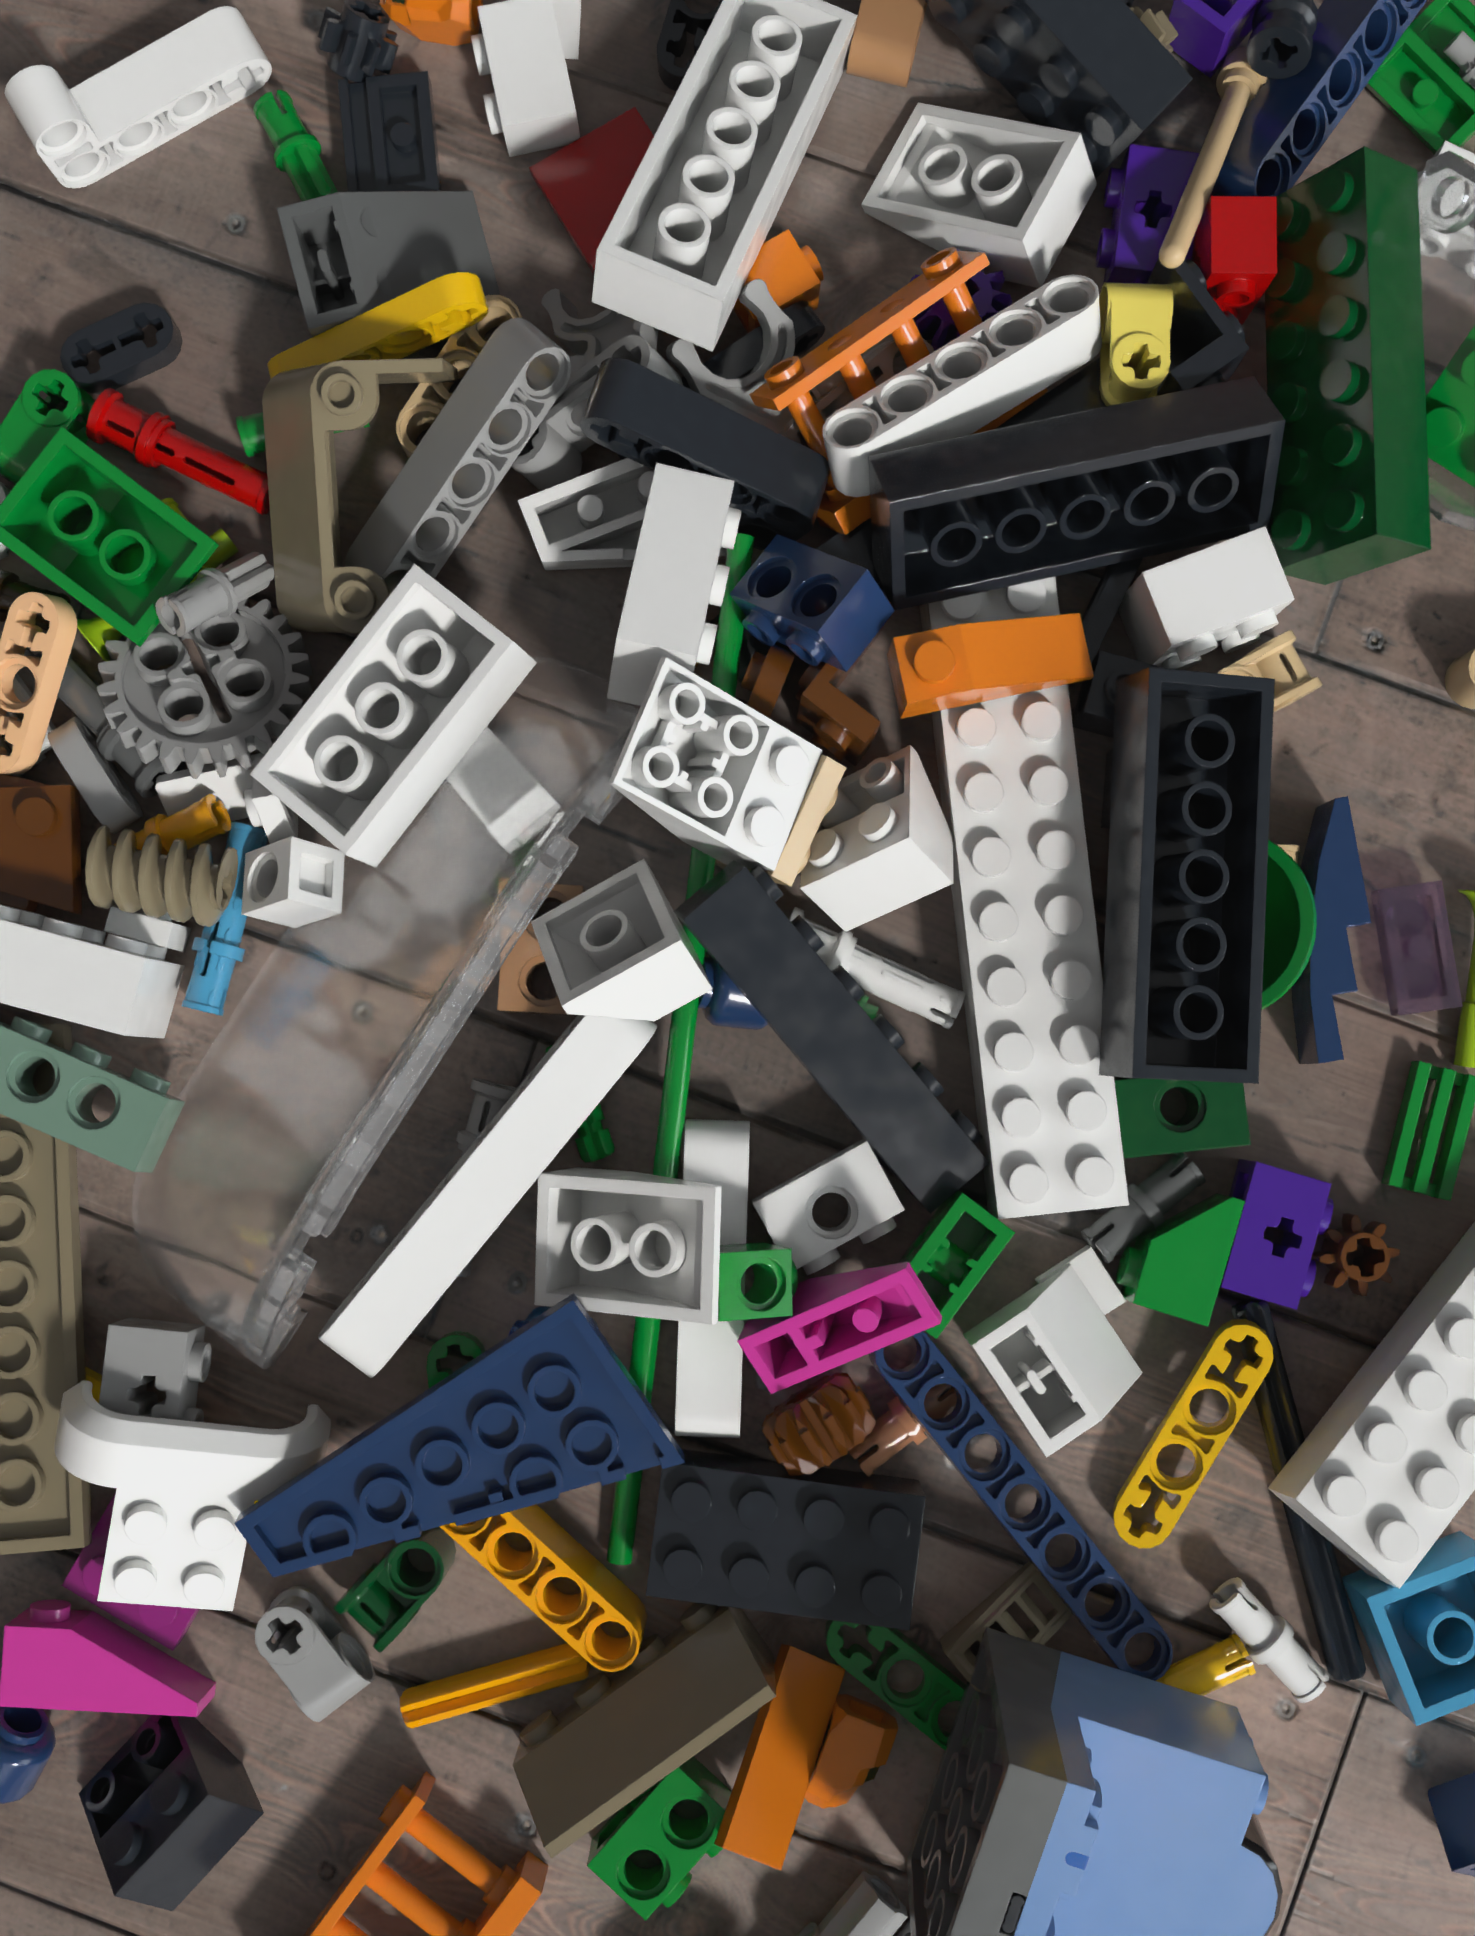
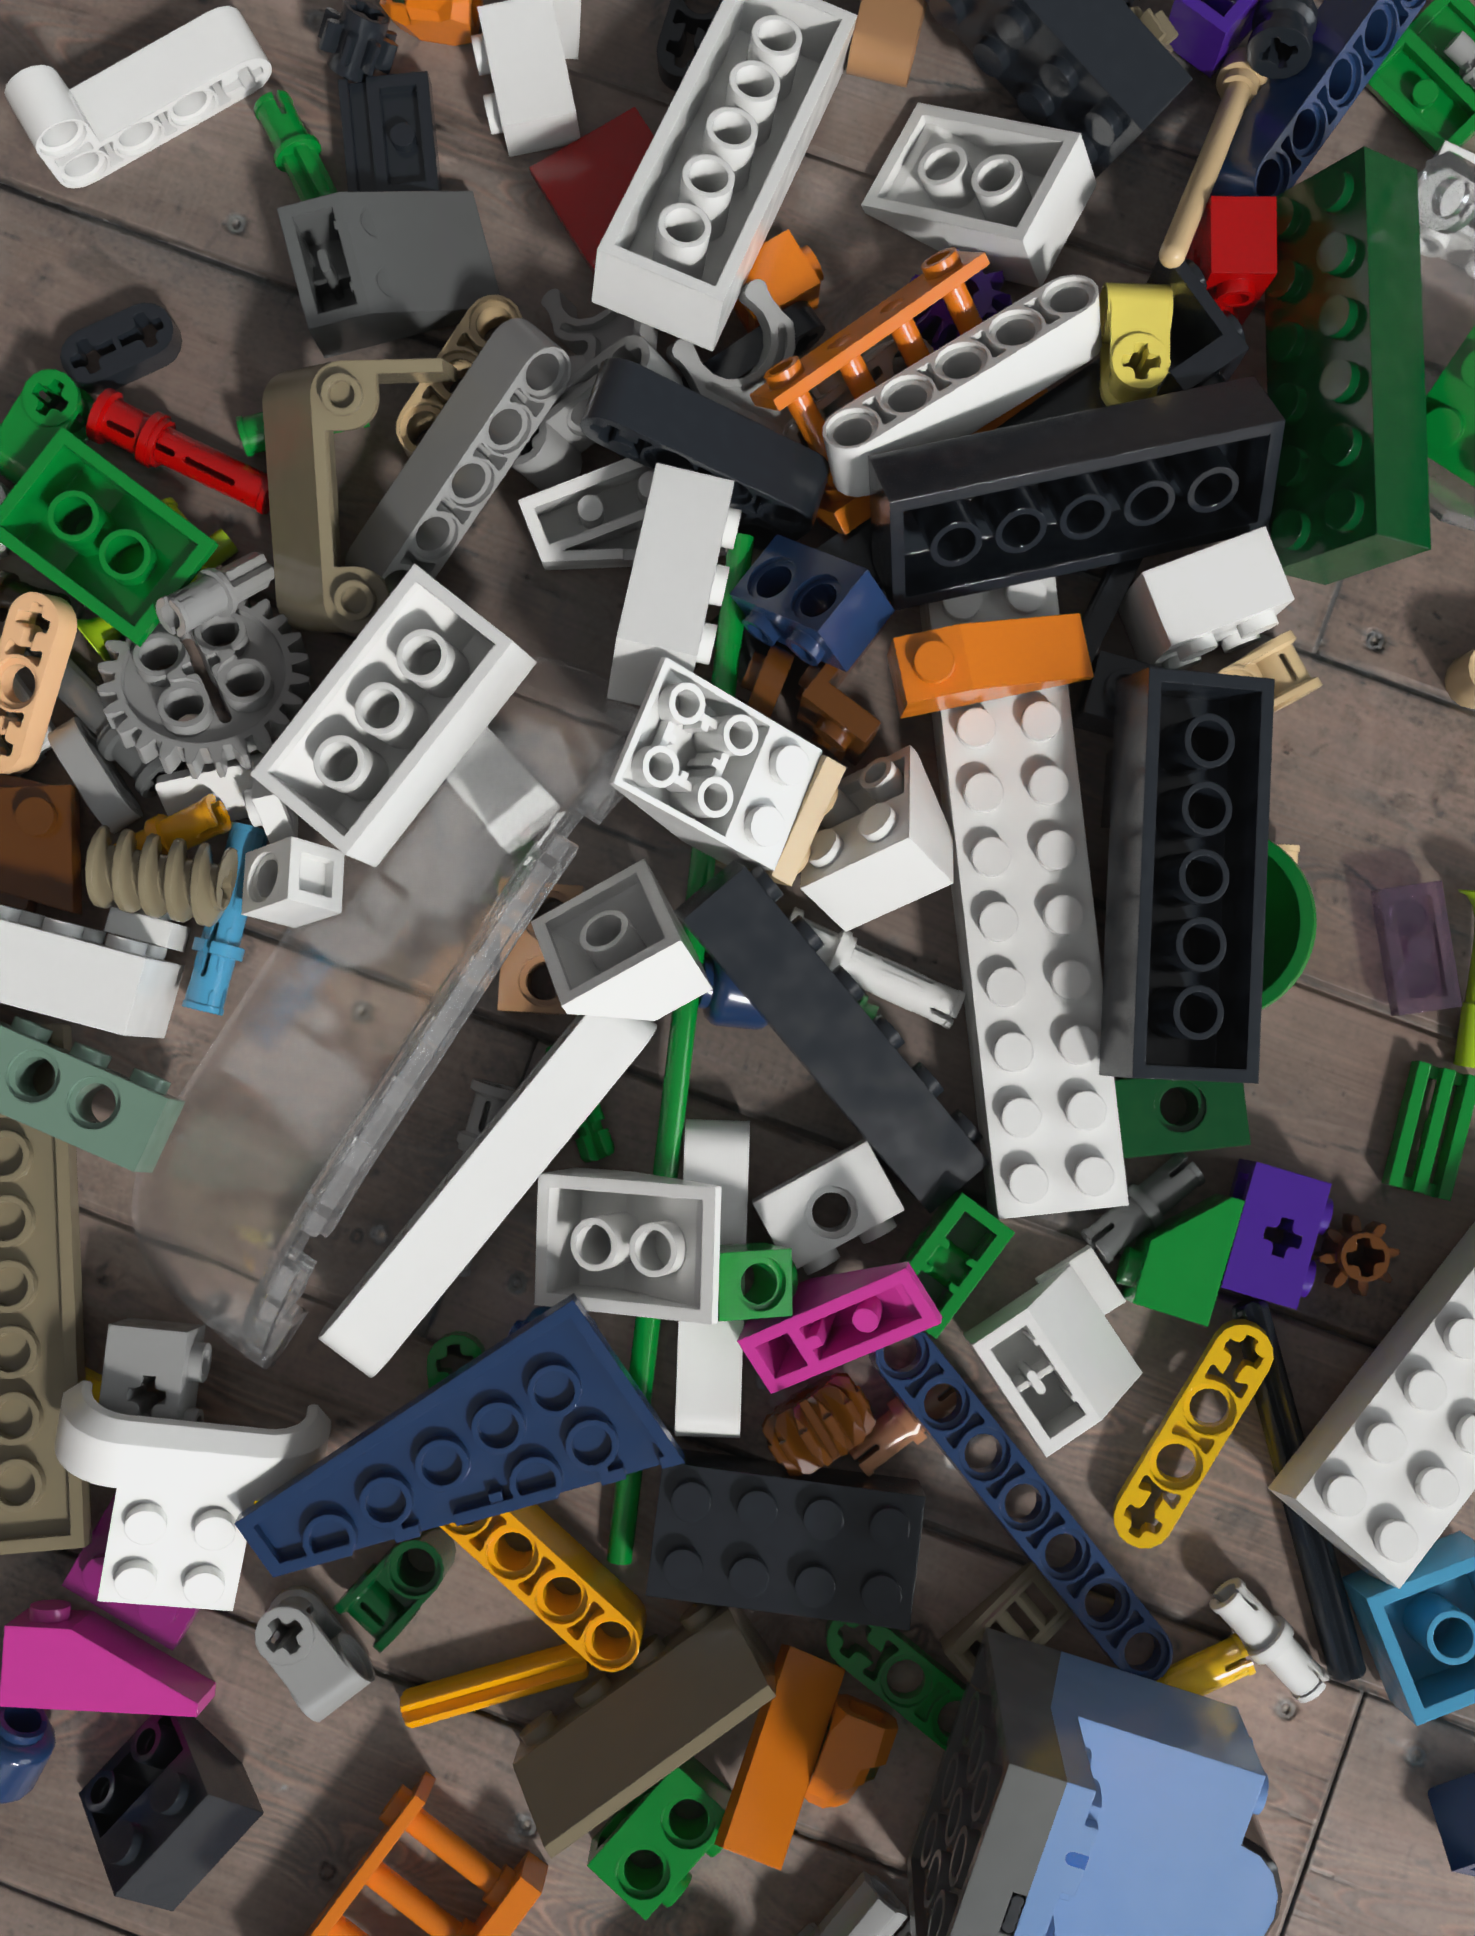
(395, 327): yellow beam -> none
(1141, 190): dark purple brick -> none
(1341, 903): dark blue slope -> none

